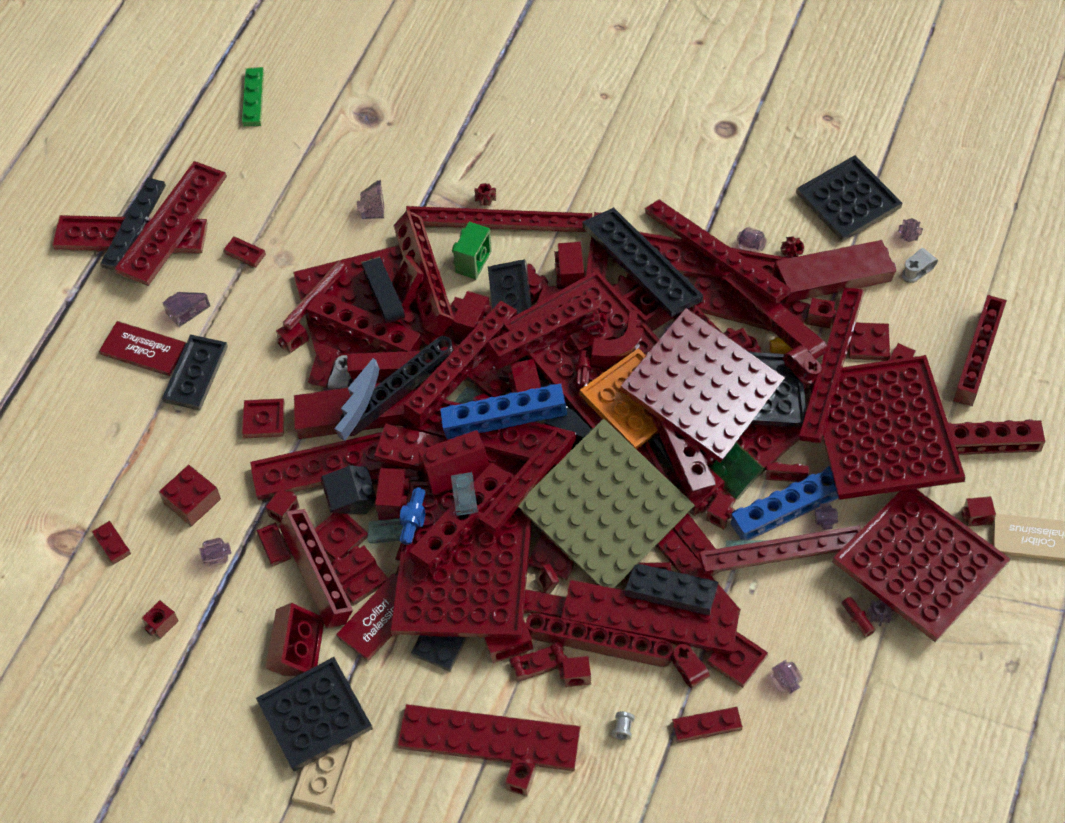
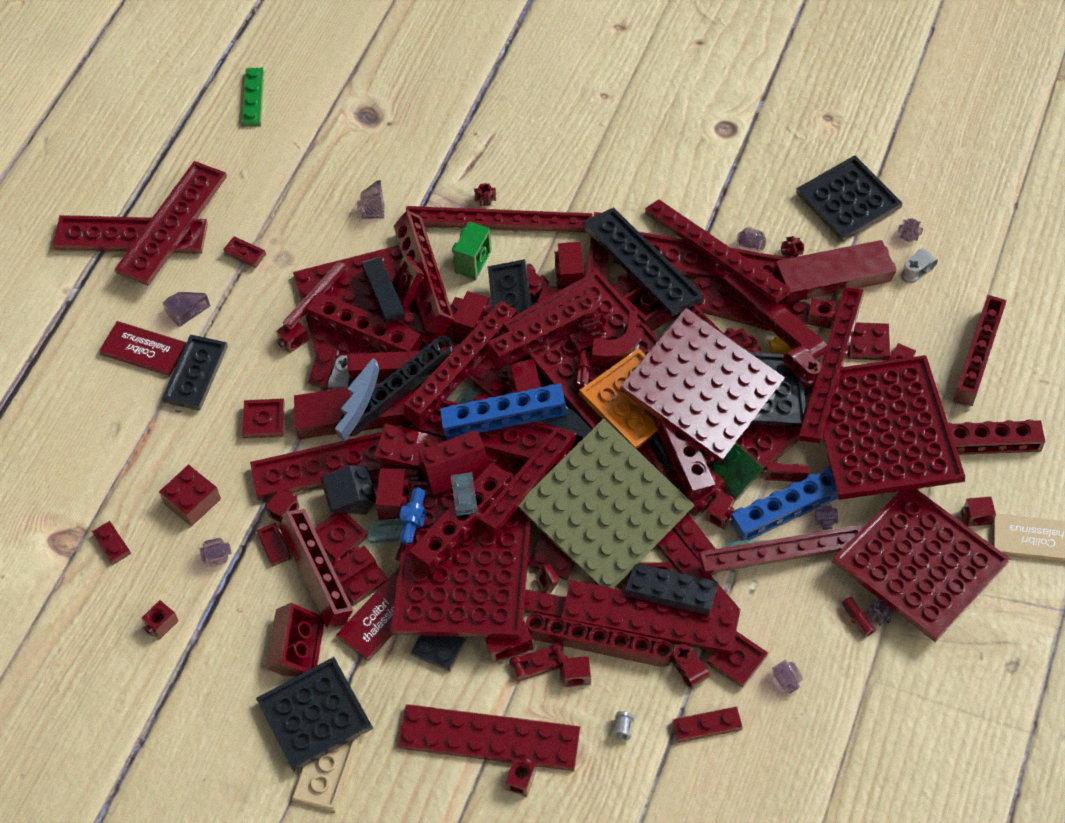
(133, 222): black plate -> none

